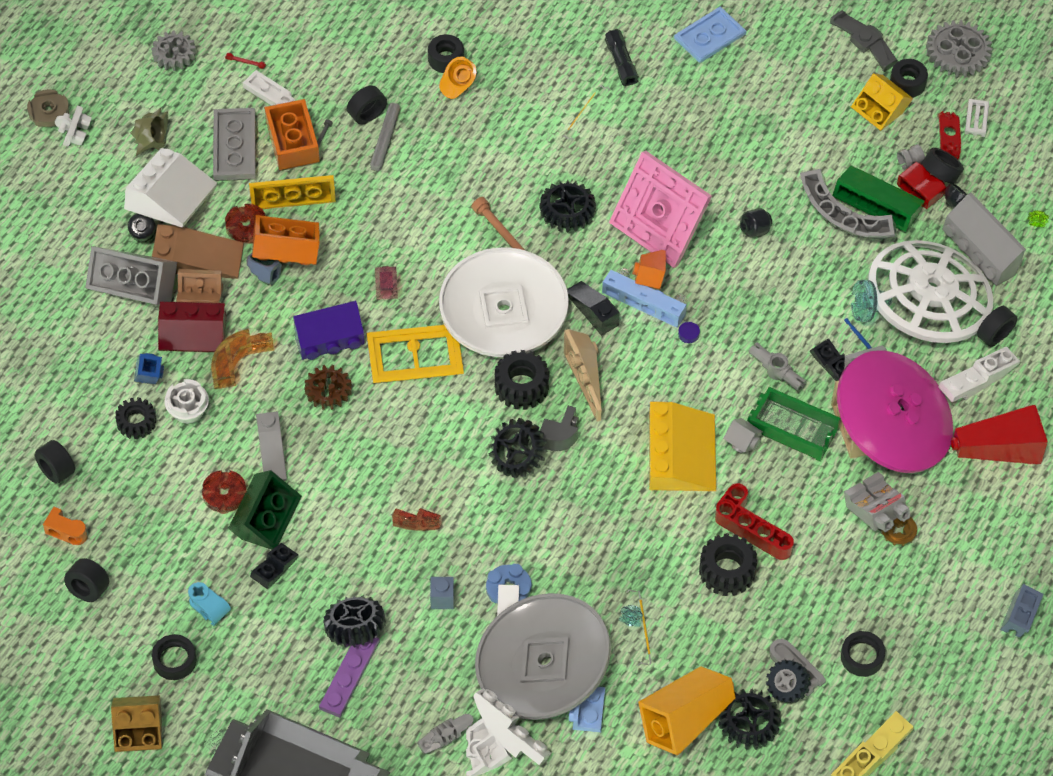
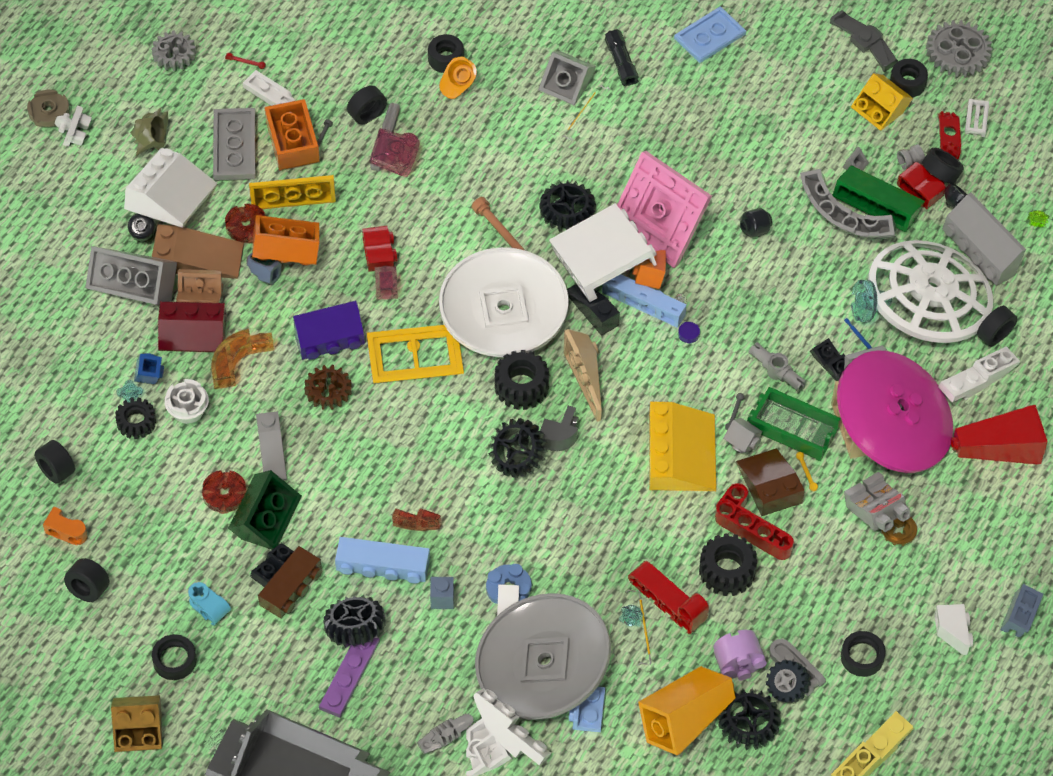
(129, 385): none -> clear light blue plate
(290, 582): none -> reddish brown brick
(378, 247): none -> red brick
(382, 559): none -> light blue brick
(395, 151): none -> clear pink slope
(566, 77): none -> light grey slope
(601, 249): none -> white panel
(684, 610): none -> red beam
(739, 654): none -> lavender brick
(740, 397): none -> dark grey hinge
(771, 481): none -> reddish brown slope
(813, 486): none -> yellow hinge
(857, 160): none -> light grey slope
(953, 625): none -> white slope

